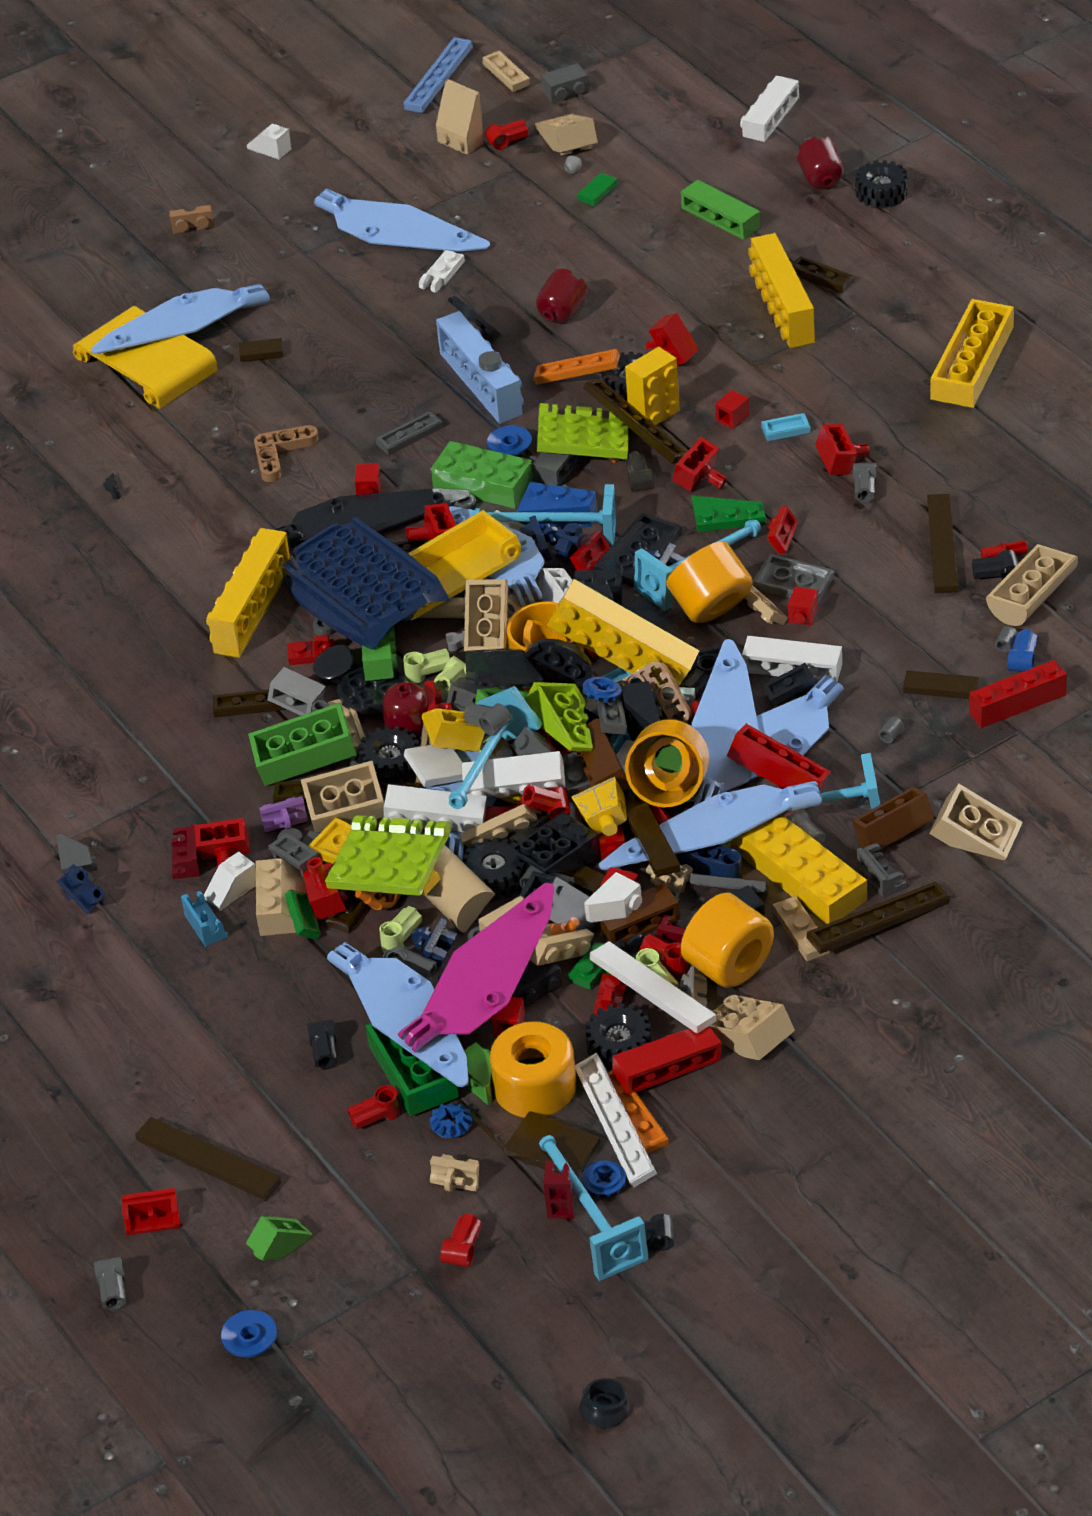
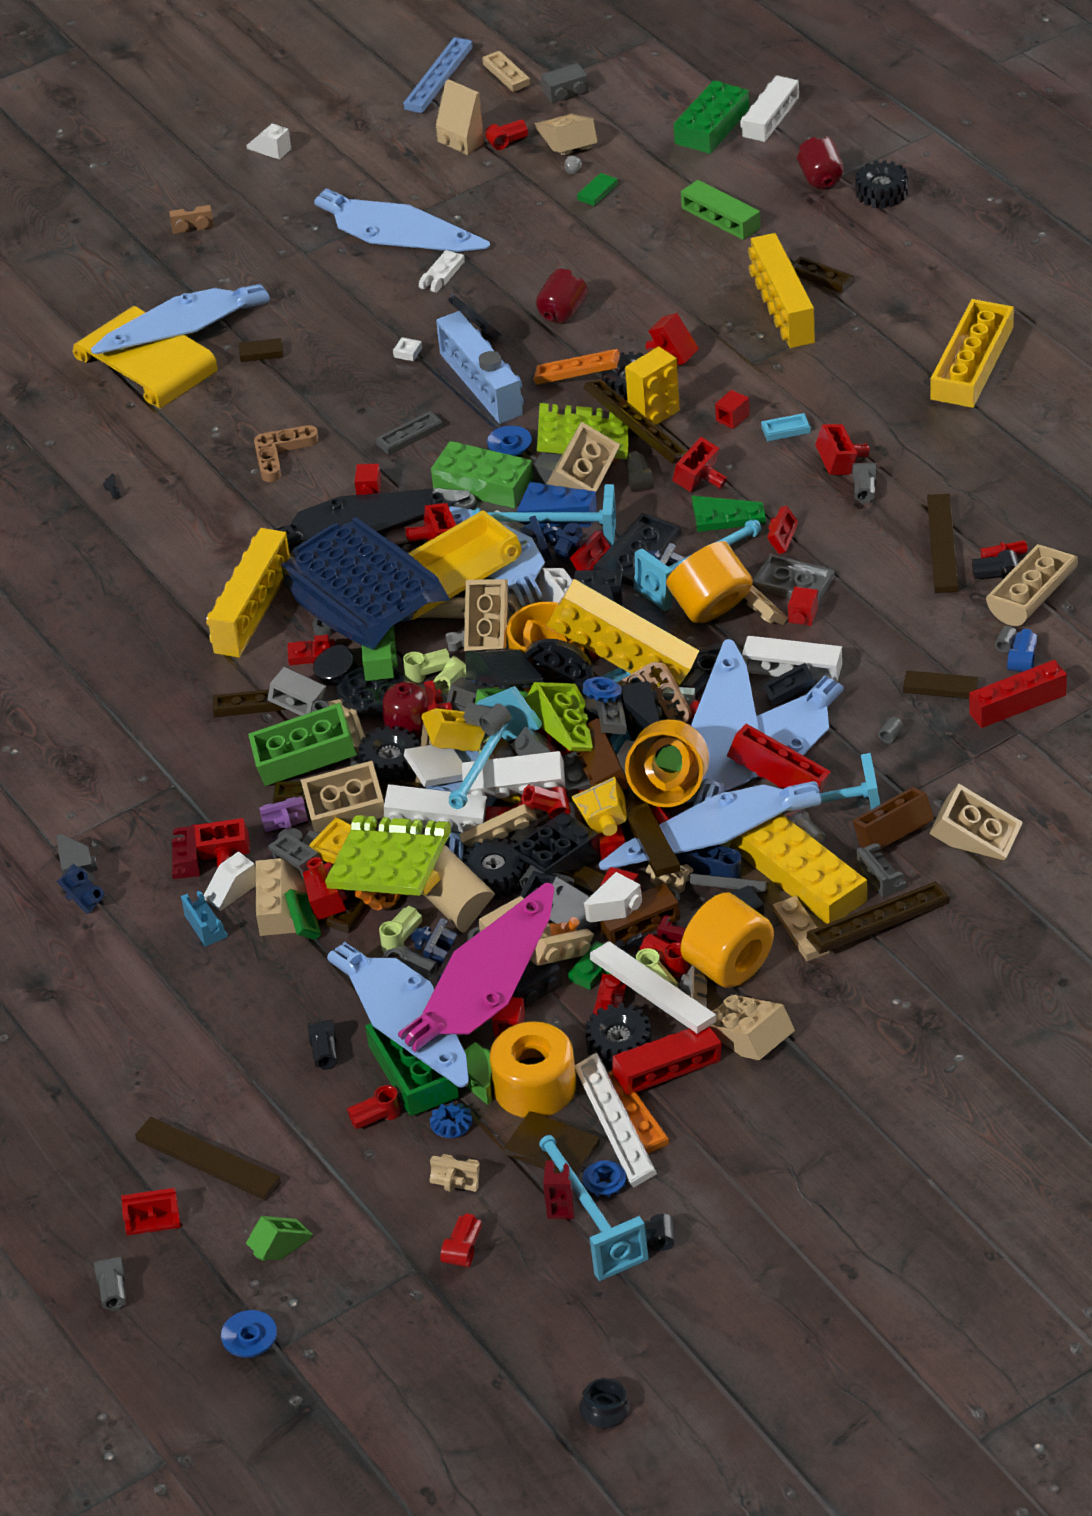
(407, 349): none -> white plate
(584, 460): none -> tan slope
(711, 117): none -> green brick

